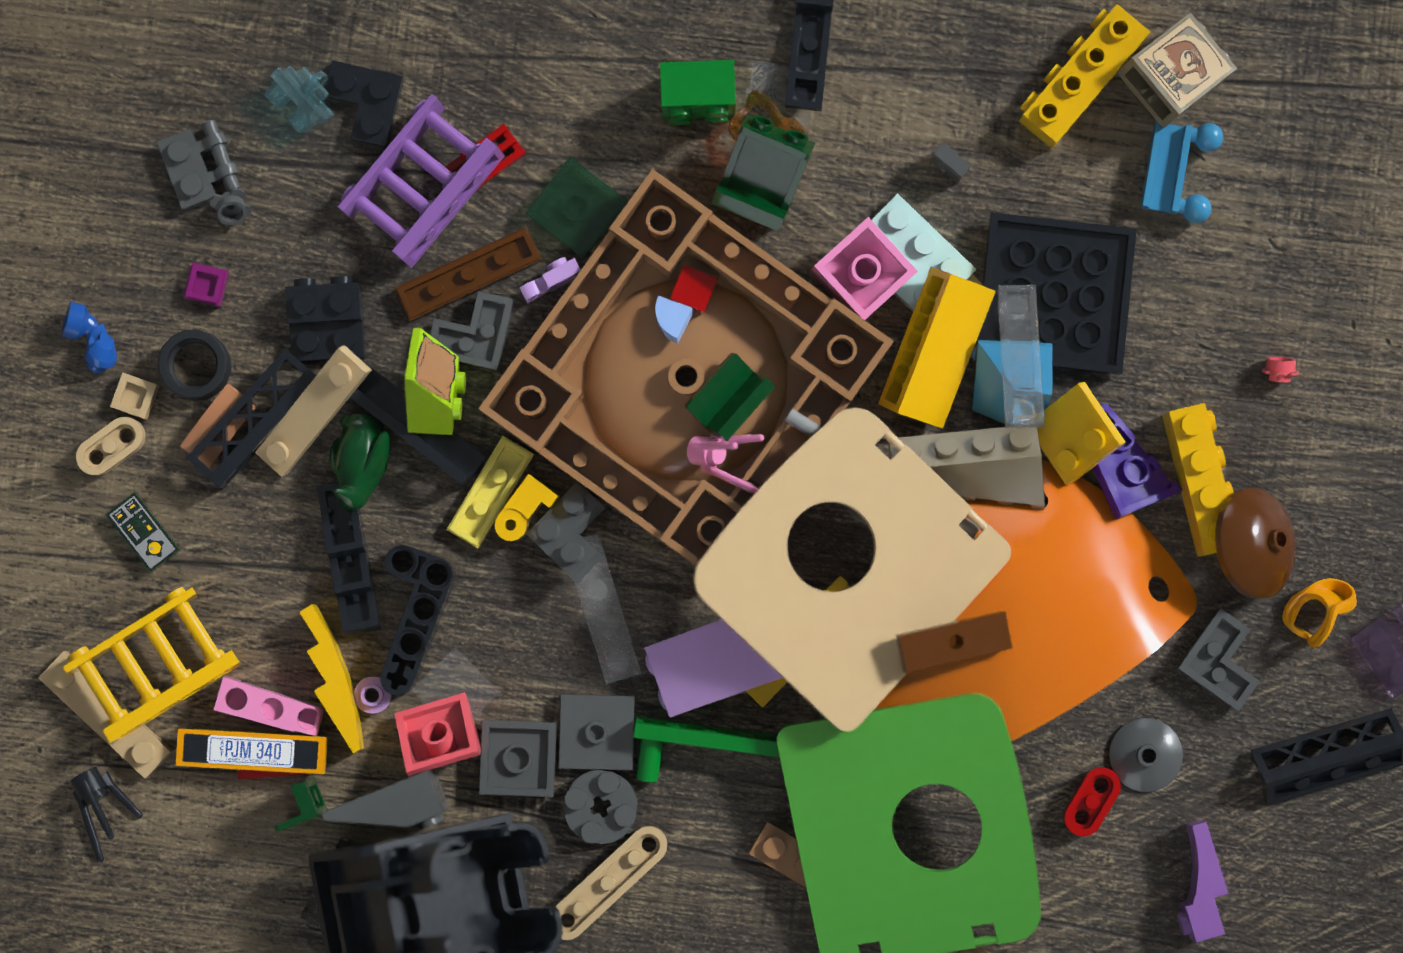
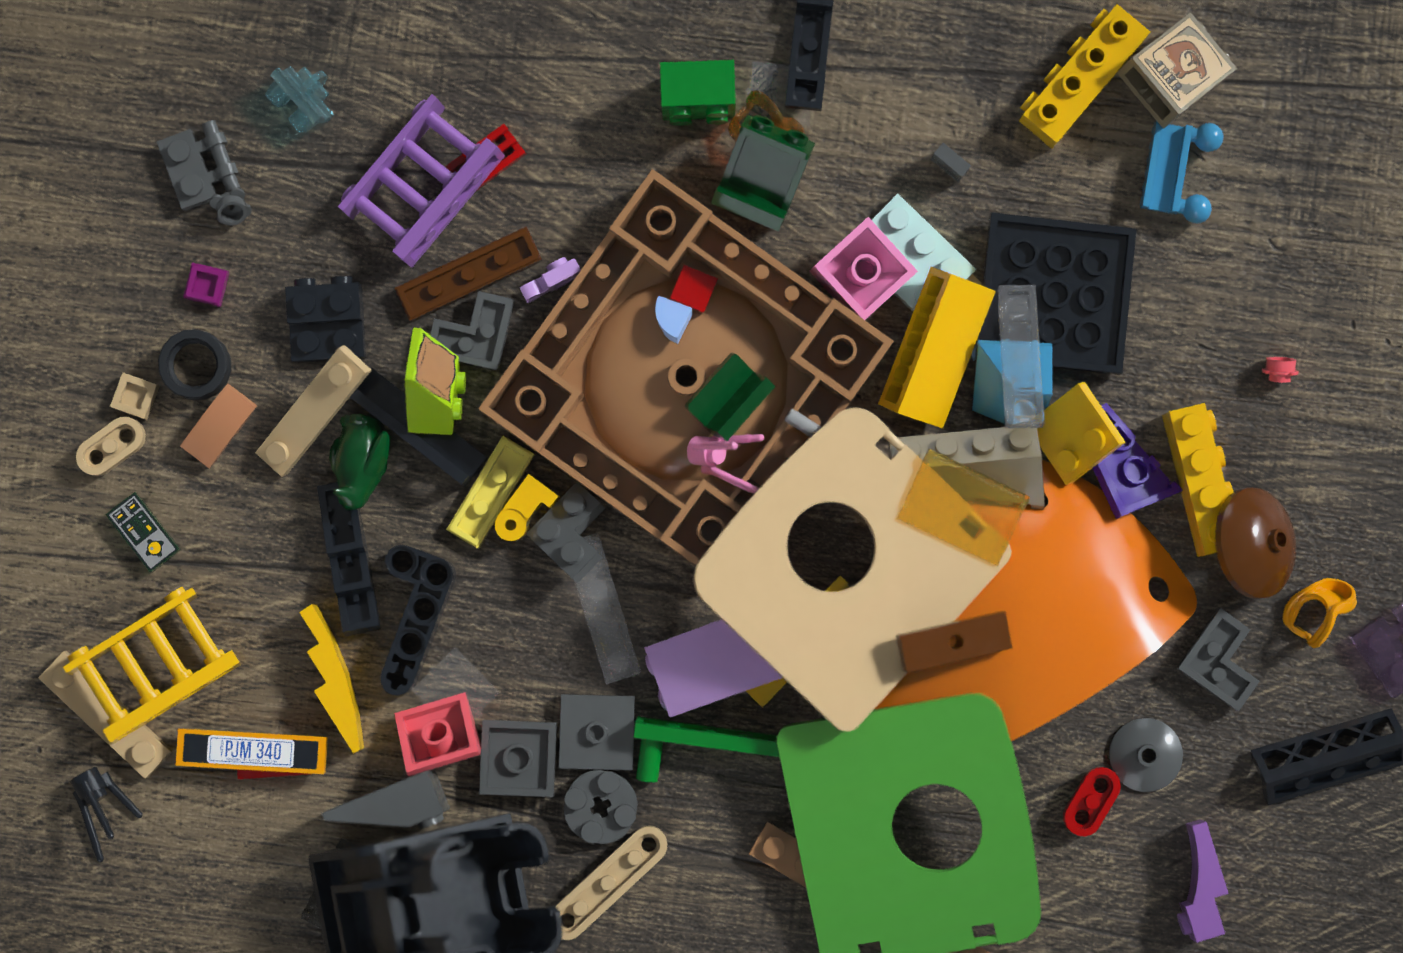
(100, 346): blue arm -> none
(246, 448): black fence -> none
(268, 707): bright pink leg -> none
(309, 802): dark green panel -> none
(361, 700): lavender plate -> none
(374, 93): black plate -> none
(576, 208): clear green plate -> none
(963, 507): none -> clear yellow piece

